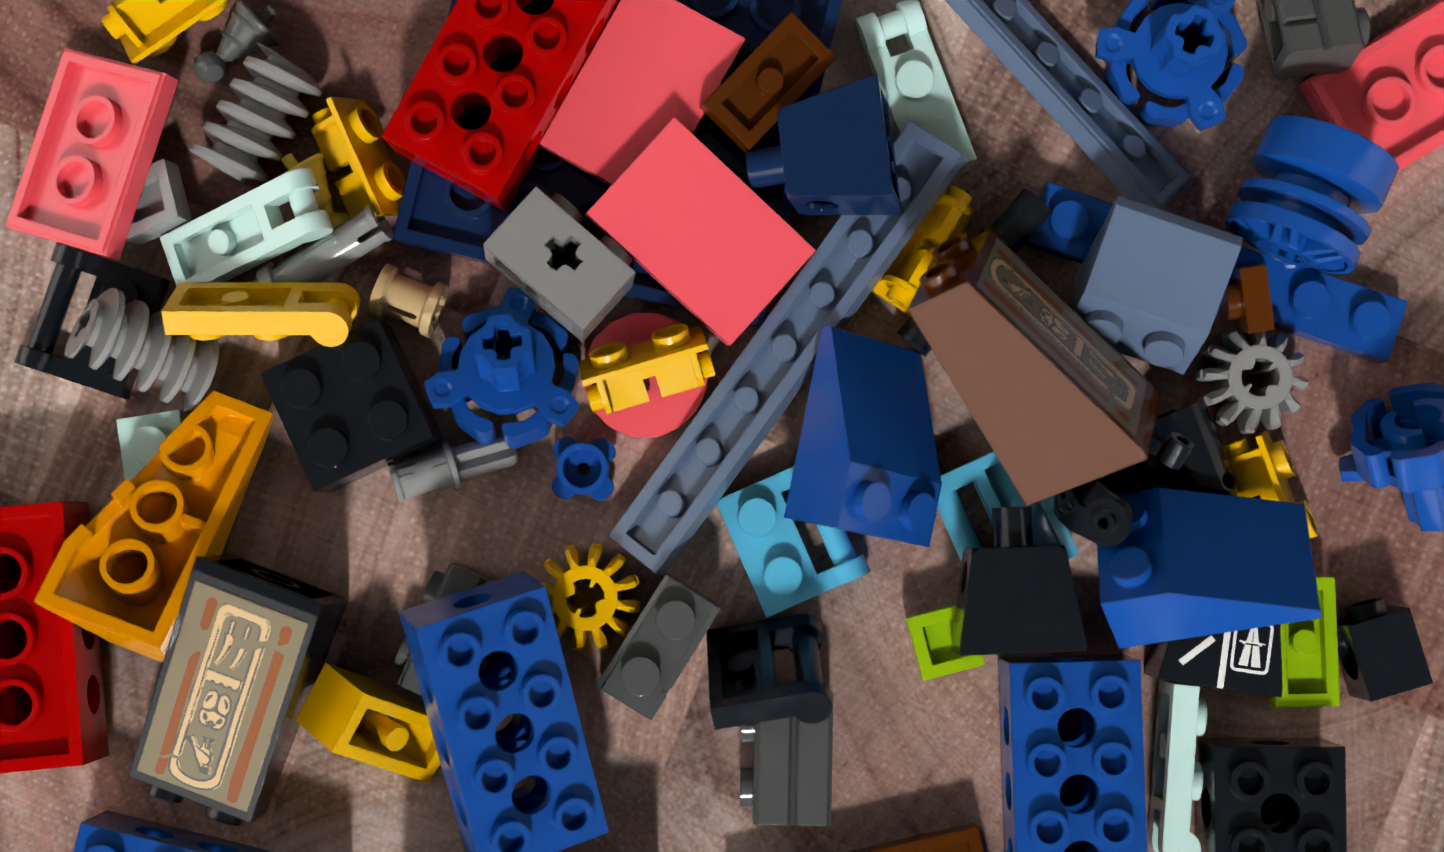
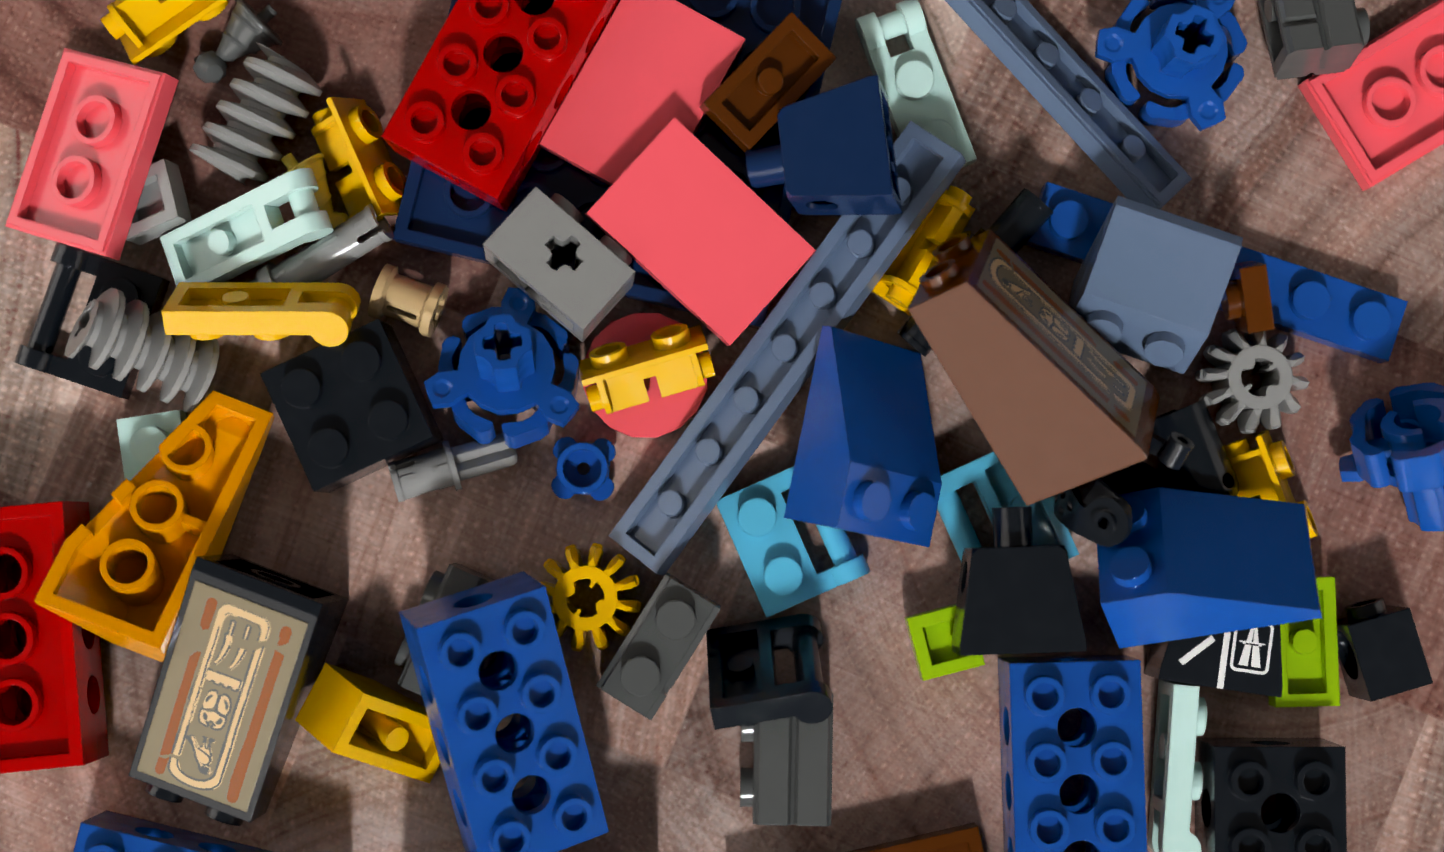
(1312, 194): blue wheel -> none

